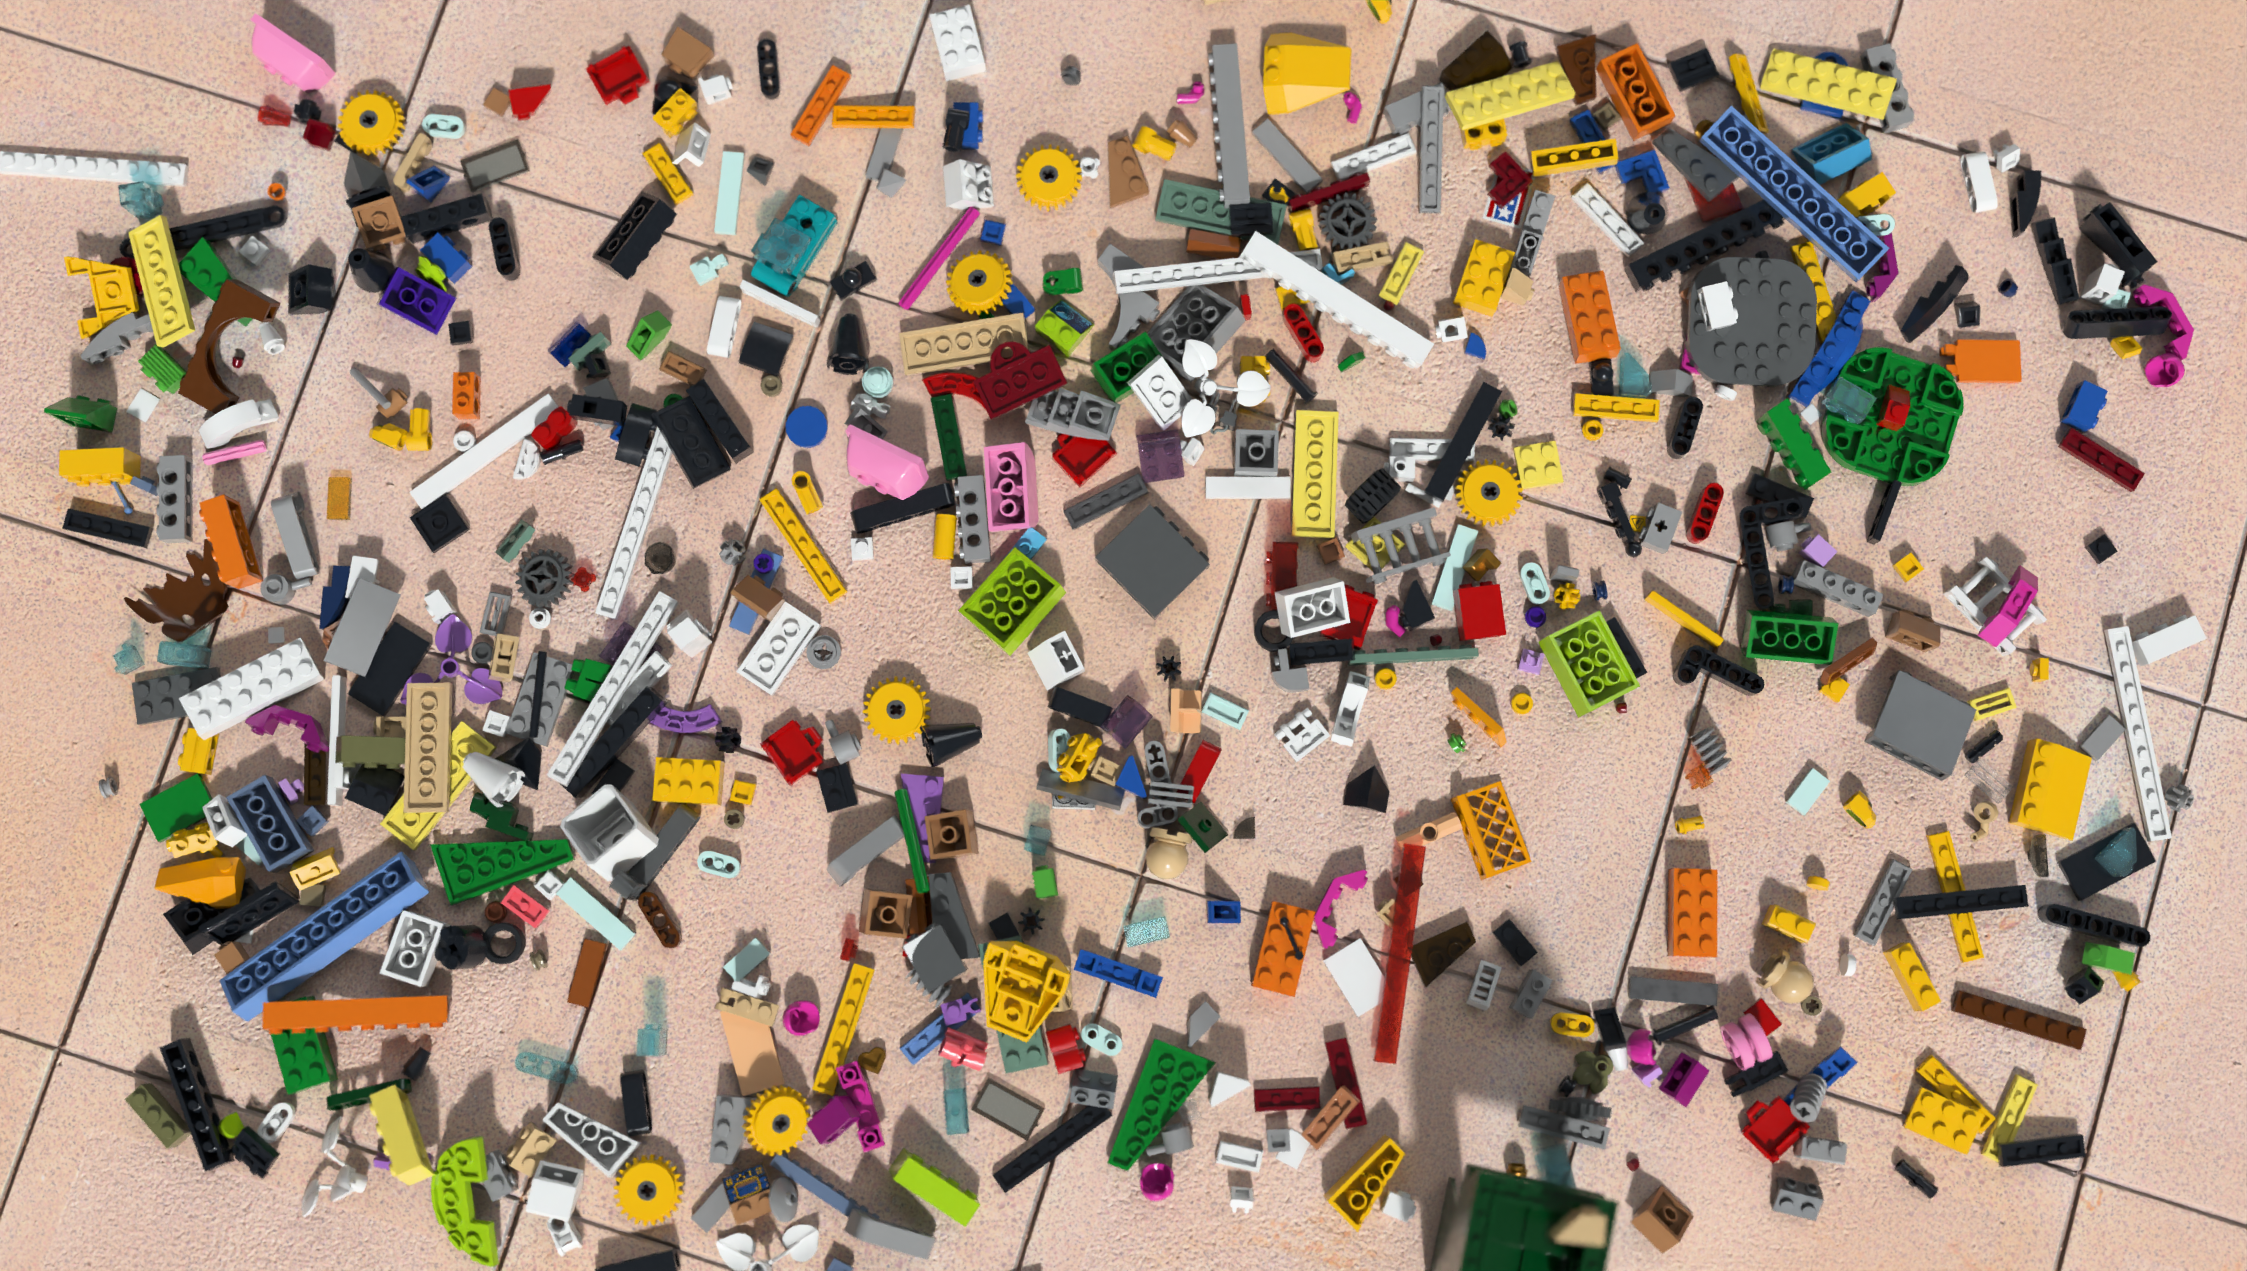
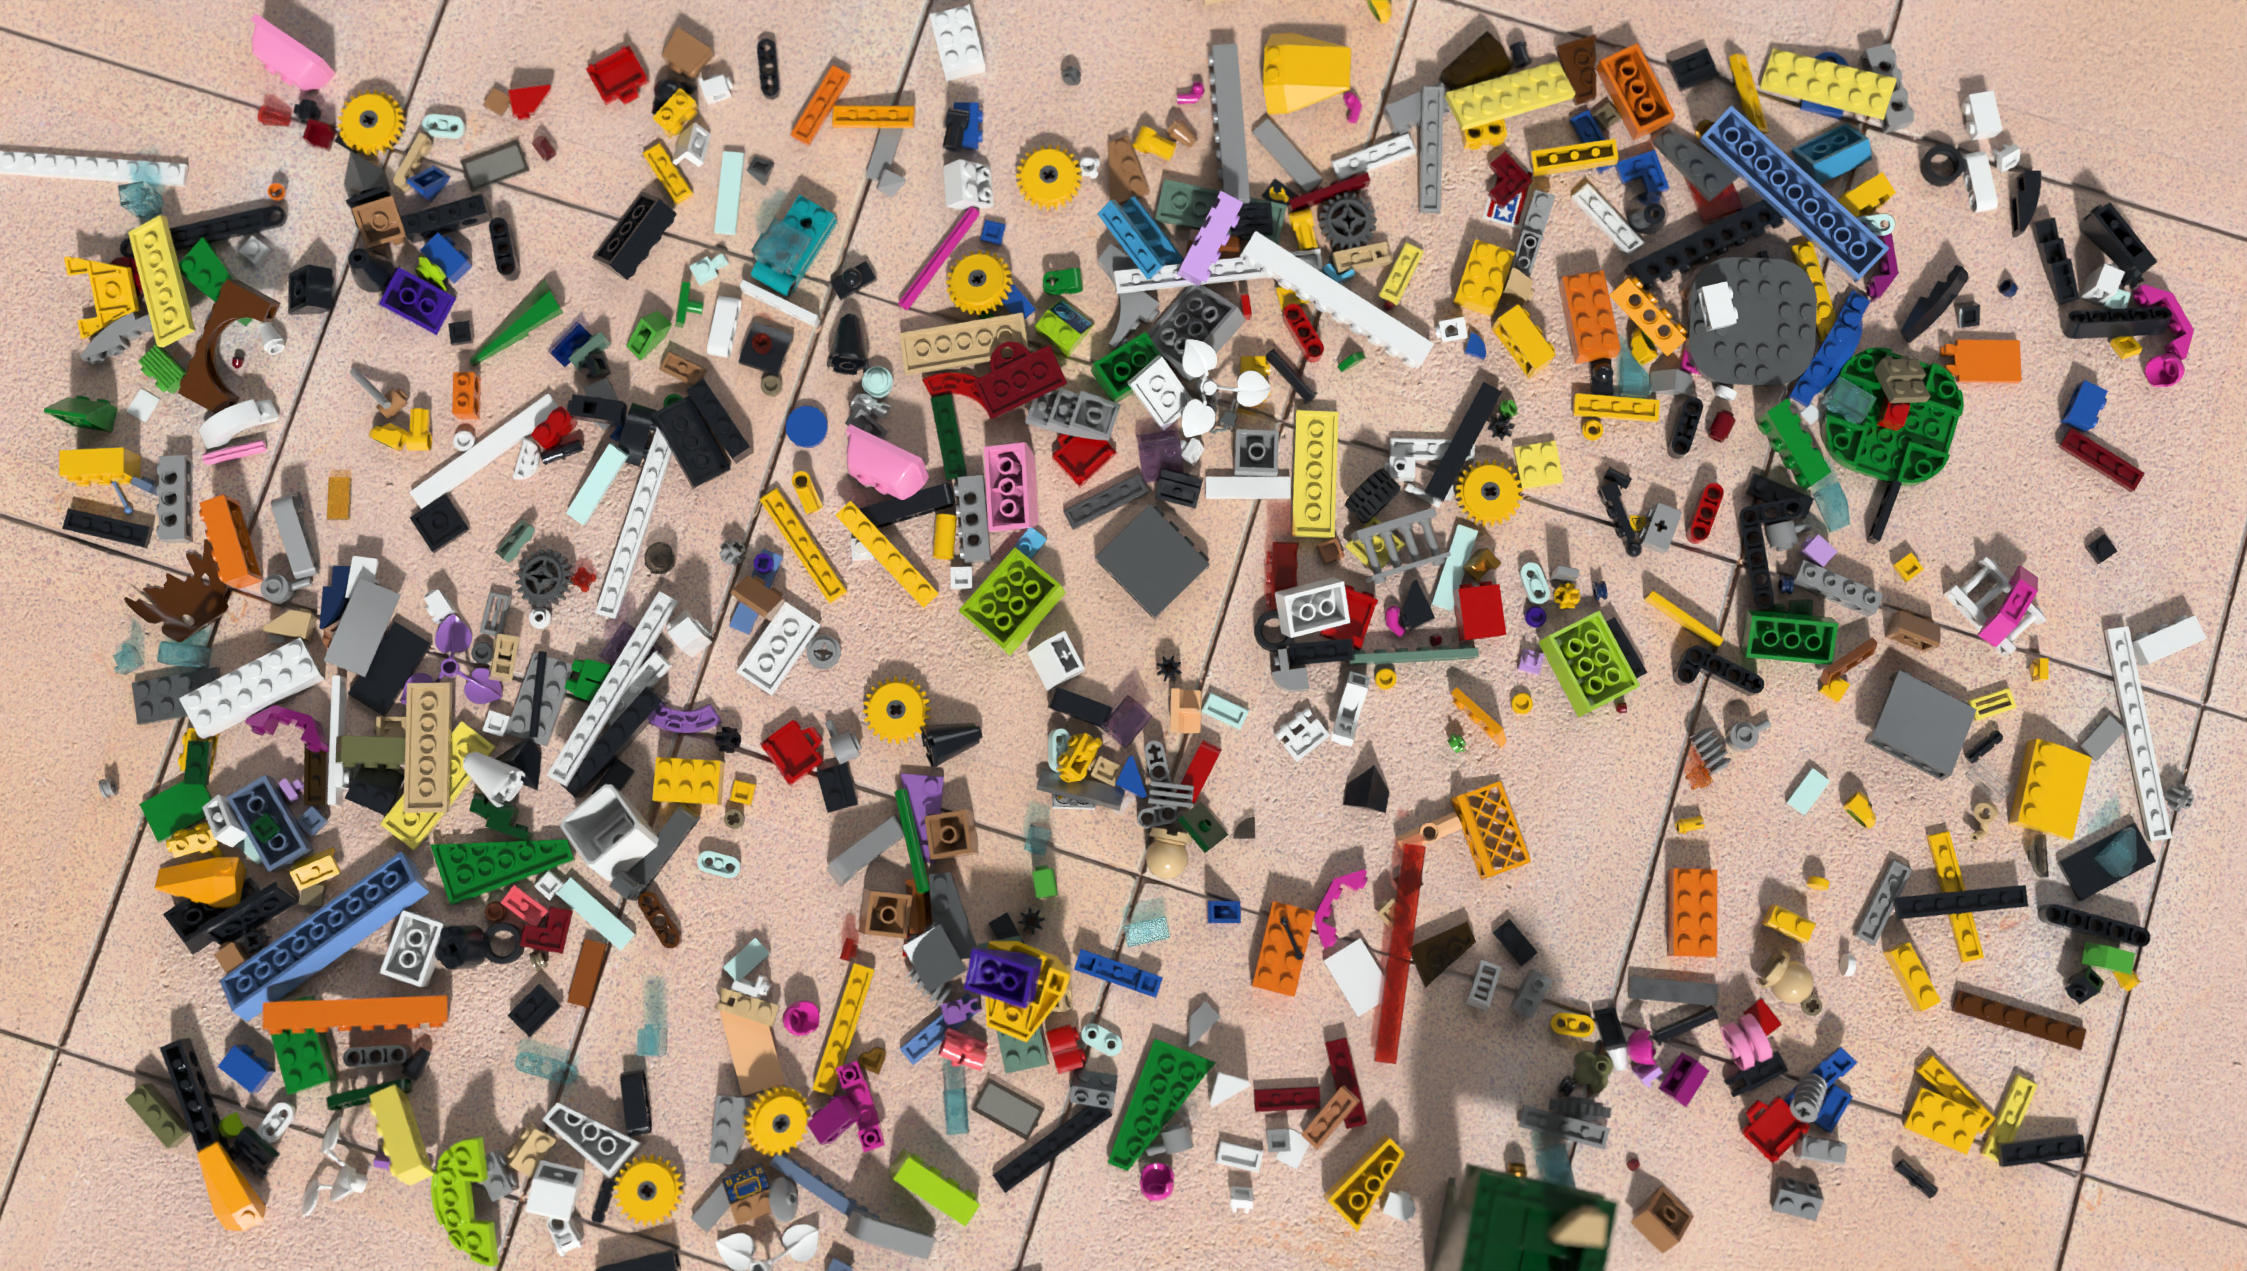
(198, 762): none -> dark green plate
(229, 1192): none -> light orange wedge
(246, 1068): none -> blue brick
(252, 944): none -> black gear
(265, 828): none -> dark green plate
(293, 625): none -> tan slope
(367, 1055): none -> dark grey beam
(533, 312): none -> green wedge
(534, 1010): none -> black plate
(545, 148): none -> dark red piece
(550, 937): none -> dark red plate
(597, 484): none -> light aqua tile
(603, 1201): none -> black axle
(686, 305): none -> green tile
(765, 348): none -> clear red bush
(887, 554): none -> yellow plate
(1003, 975): none -> dark purple slope
(1140, 236): none -> dark azure fence
(1179, 487): none -> black plate
(1209, 239): none -> lavender wedge
(1524, 341): none -> yellow brick
(1642, 347): none -> yellow rock
(1666, 342): none -> light orange brick
(1721, 426): none -> dark red brick
(1745, 735): none -> light grey piece
(1832, 1108): none -> blue tile
(1833, 506): none -> clear light blue slope
(1902, 379): none -> dark tan plate
(1955, 157): none -> black tyre
(1981, 115): none -> white brick

